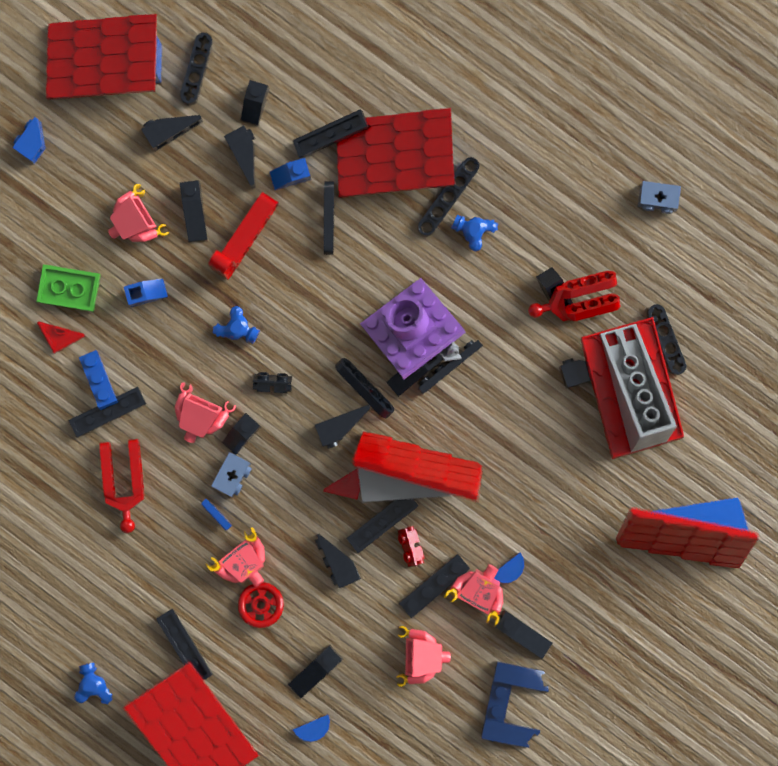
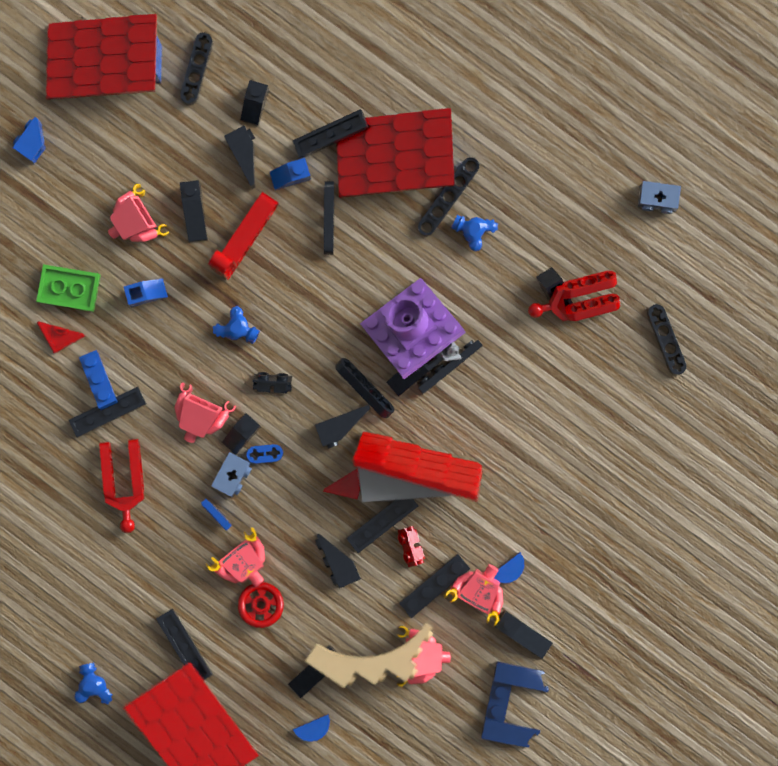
(168, 129): black slope -> none
(264, 448): none -> blue beam
(398, 661): none -> tan arch
(574, 372): black slope -> none
(632, 388): piece -> none
(696, 532): red piece -> none

